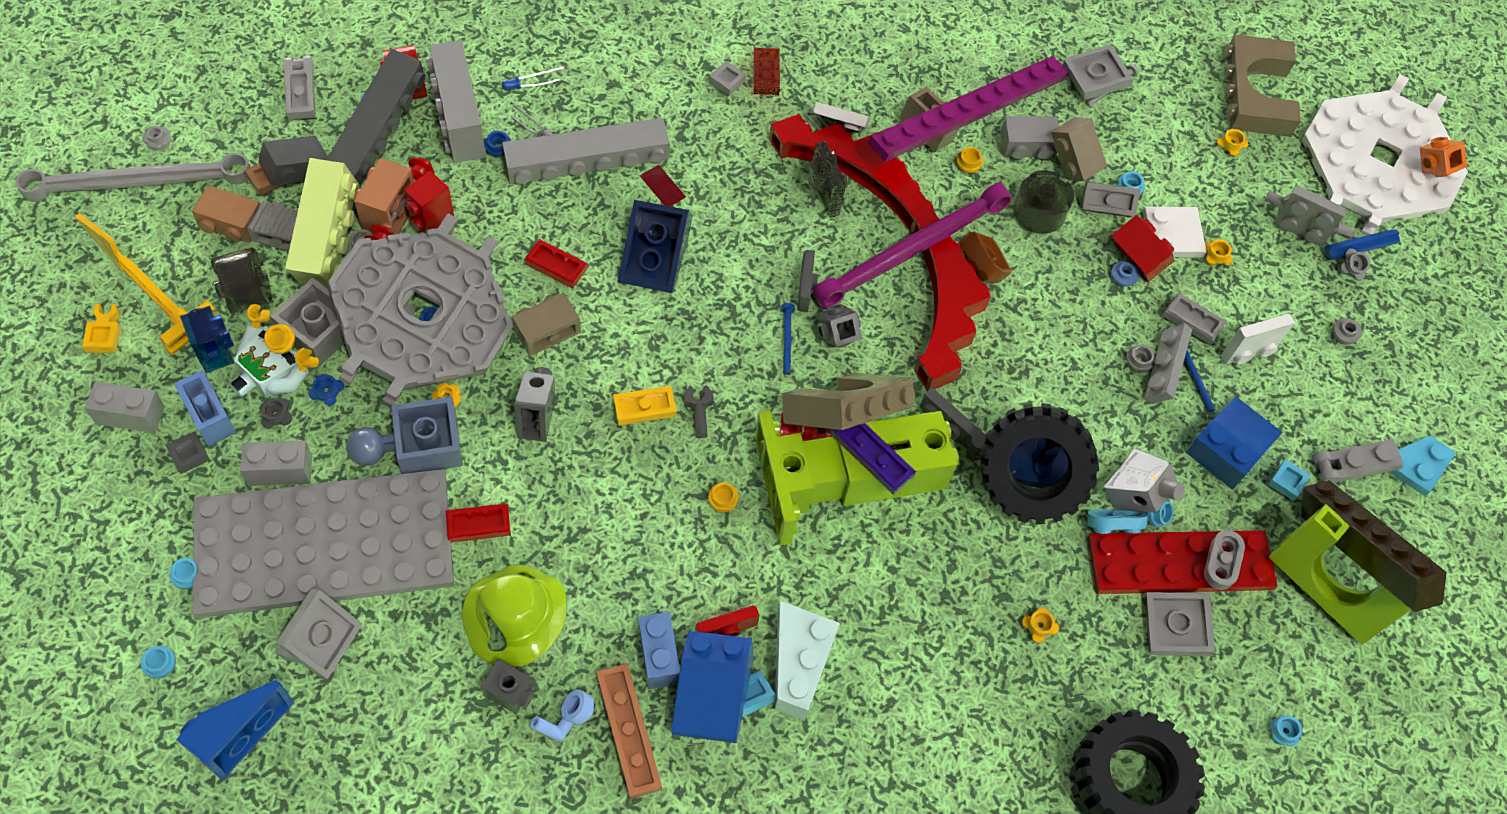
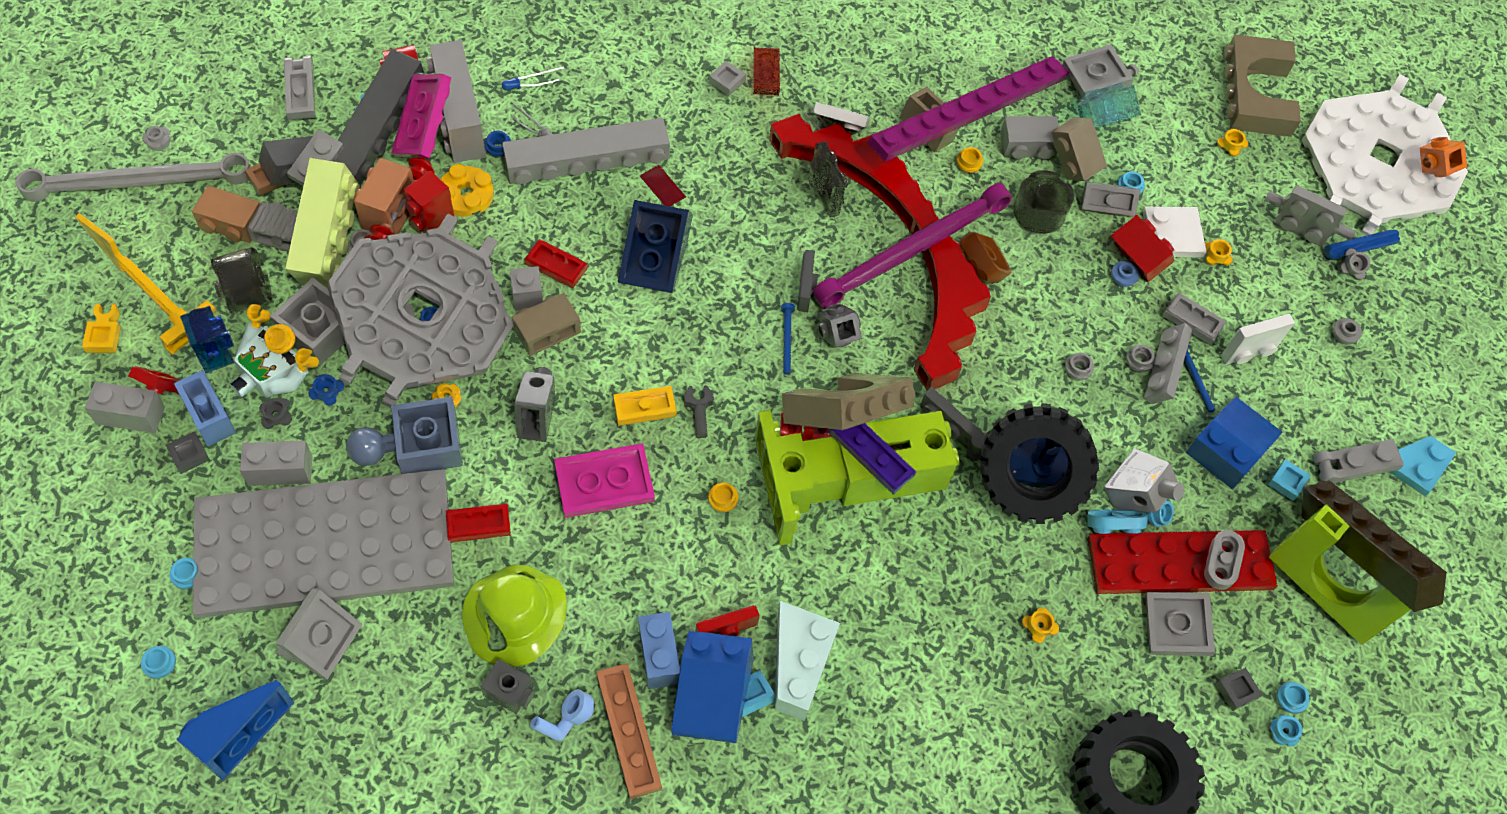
(154, 379): none -> red plate
(319, 147): none -> light grey plate
(421, 115): none -> dark pink plate
(478, 182): none -> yellow plate
(526, 287): none -> light grey brick
(604, 480): none -> dark pink plate
(1082, 360): none -> light grey plate
(1111, 106): none -> clear light blue brick
(1239, 689): none -> dark grey plate
(1293, 697): none -> medium azure plate

